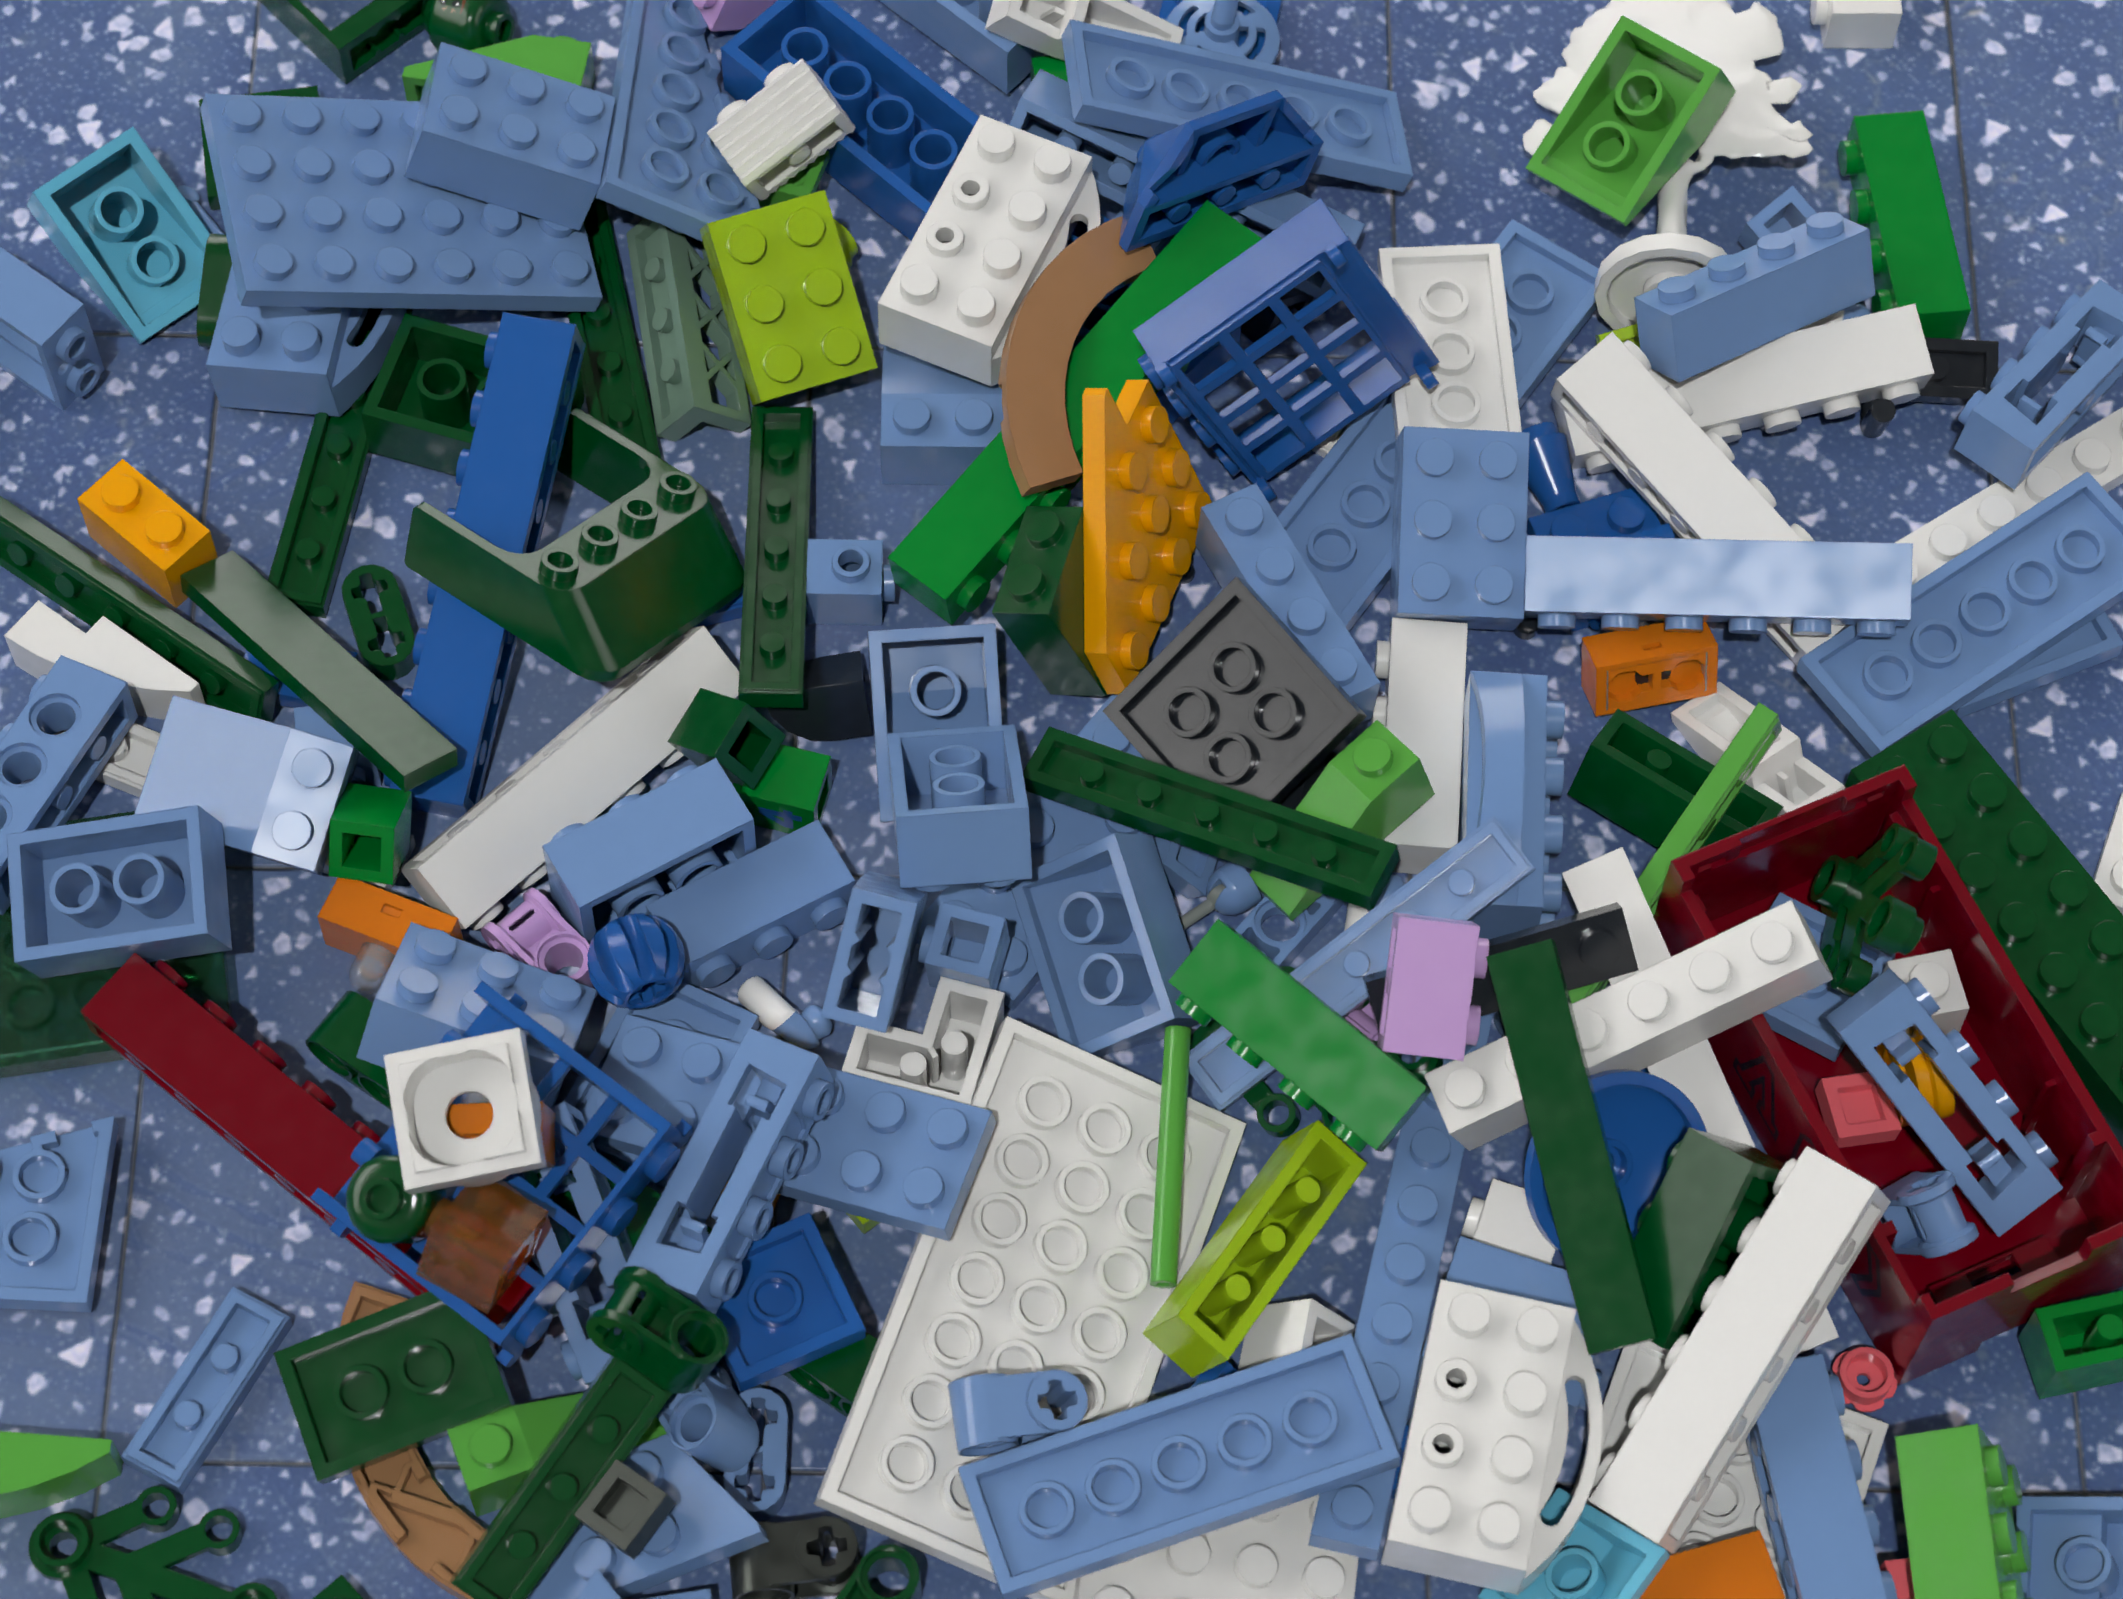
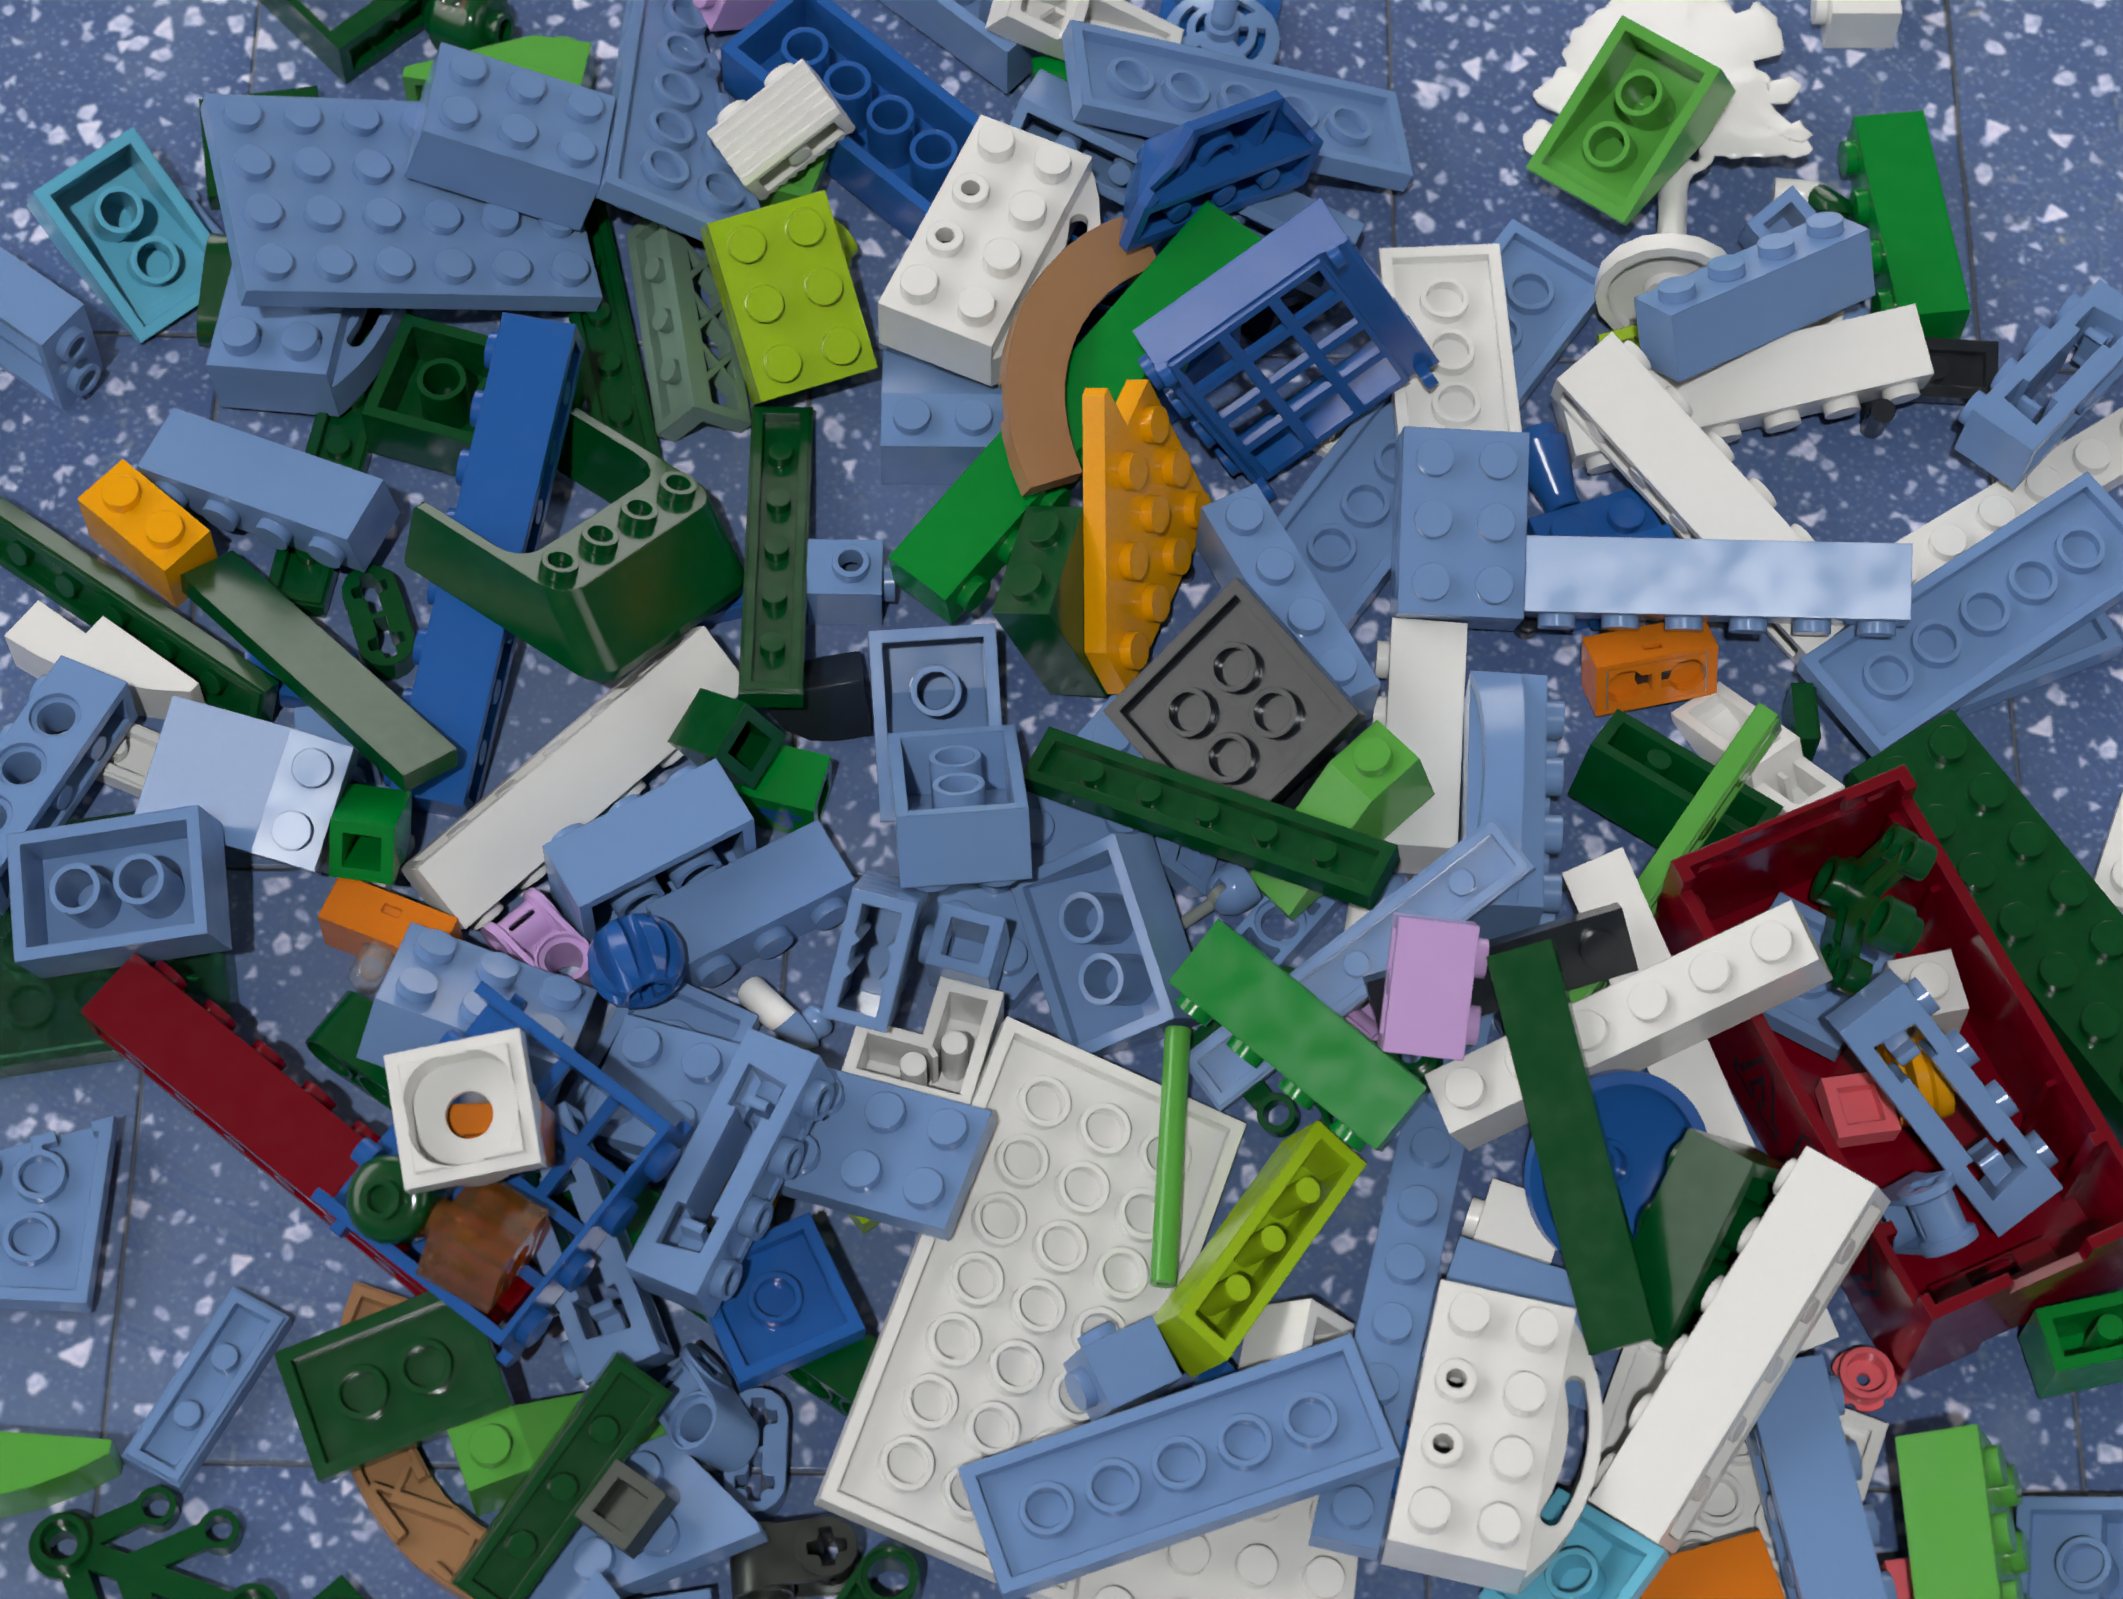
(270, 490): none -> medium blue brick
(657, 1329): dark green piece -> none
(1003, 1410): medium blue piece -> none
(1119, 1368): none -> medium blue brick
(1802, 716): none -> dark green tile
(1816, 193): none -> dark green arm

